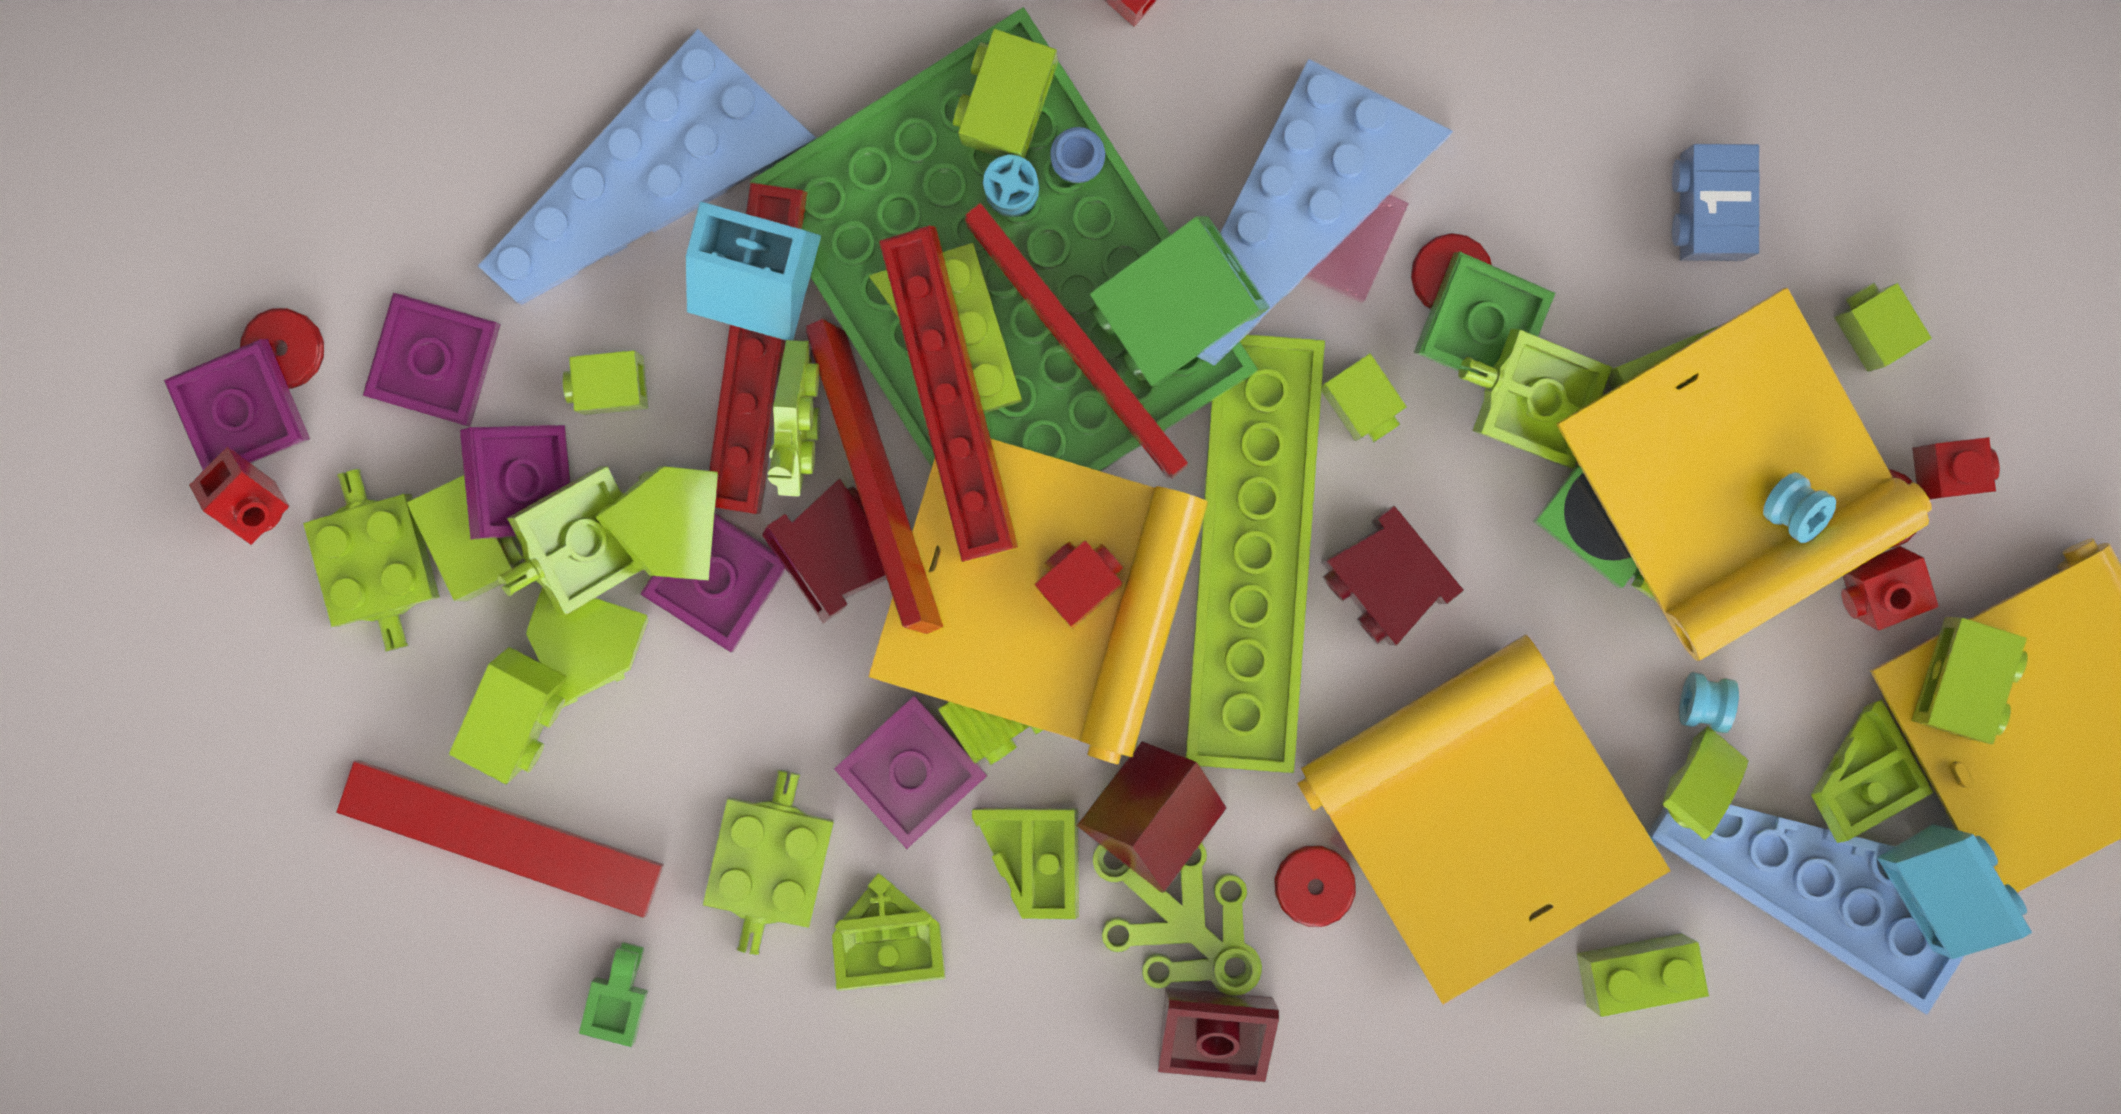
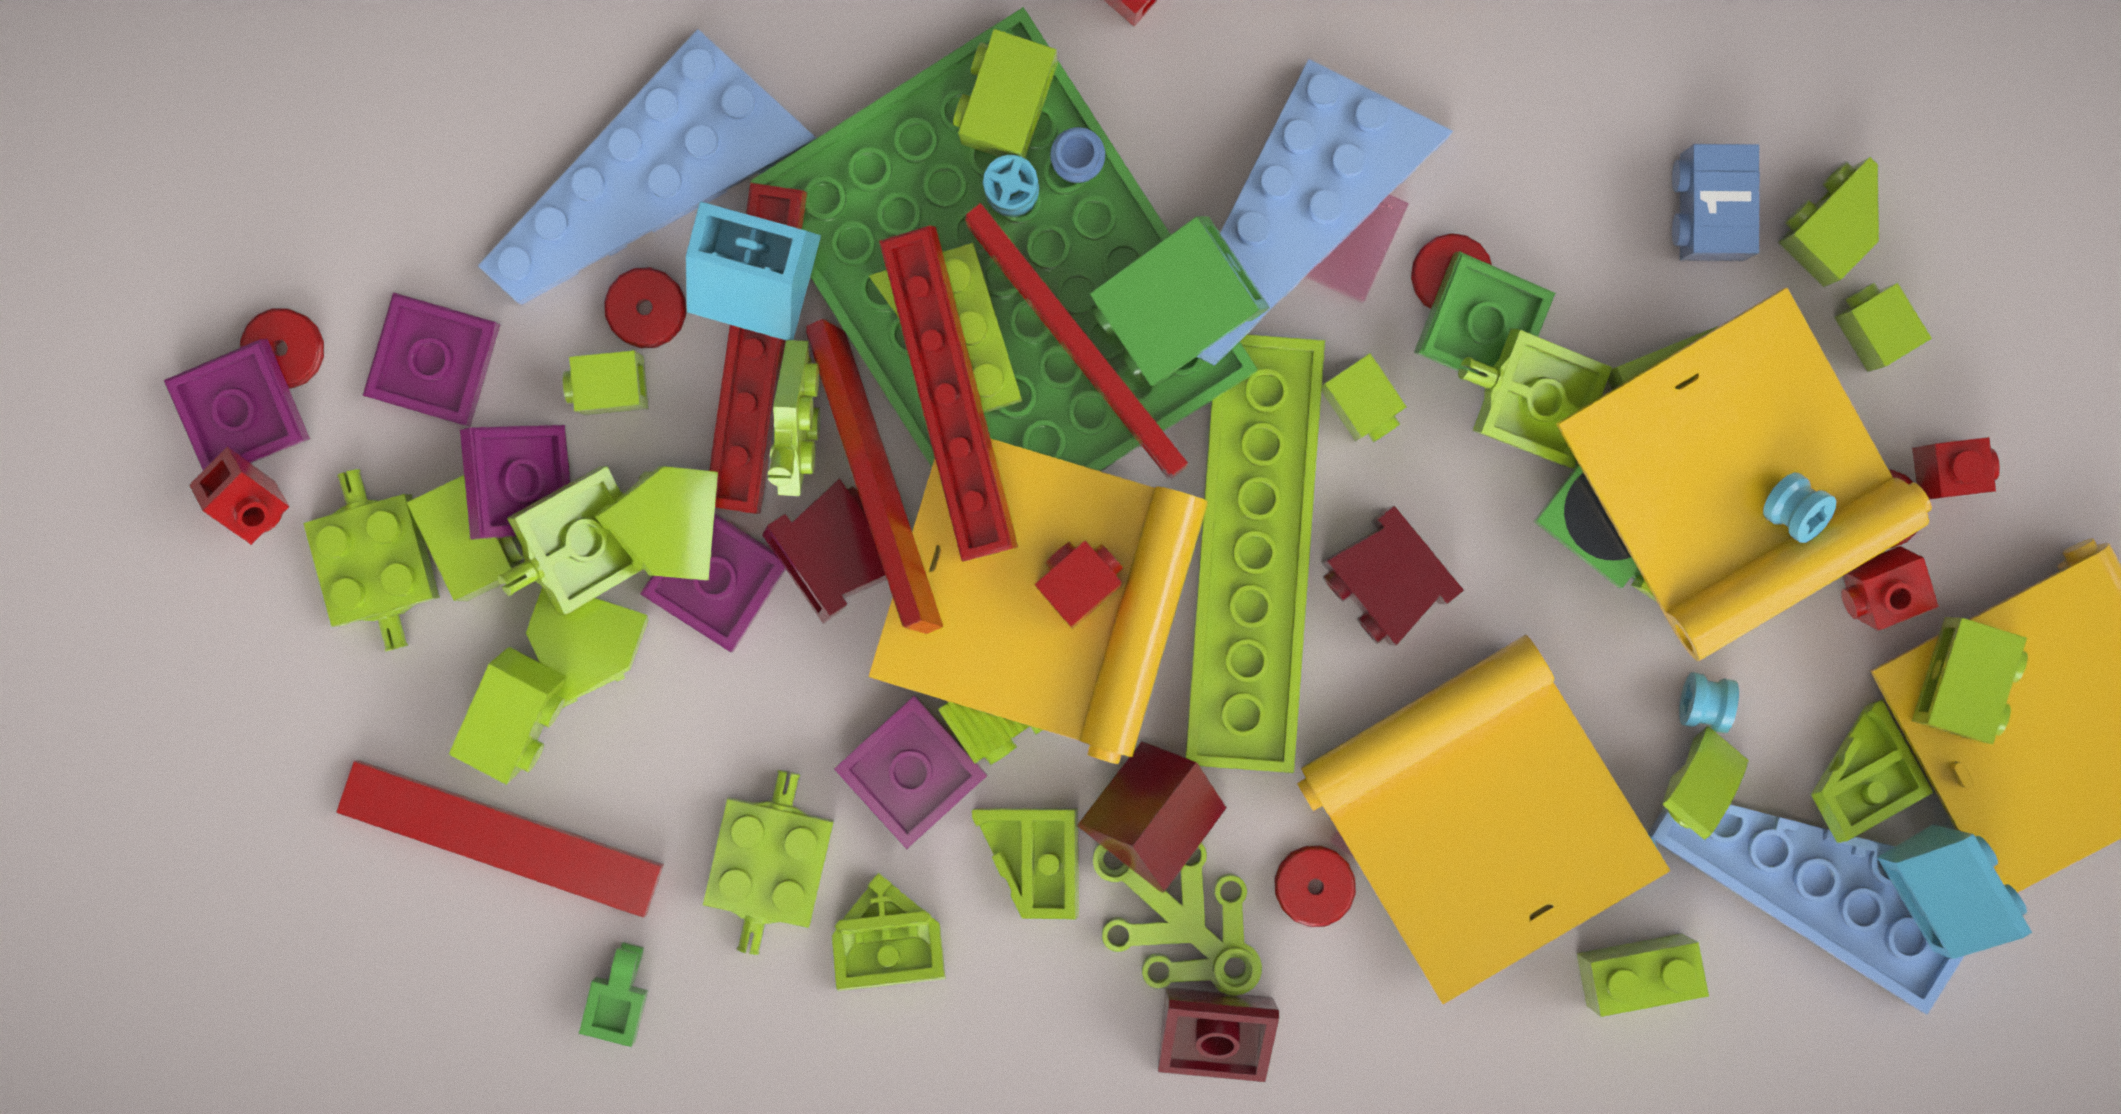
(624, 301): none -> red piece
(1840, 226): none -> lime slope

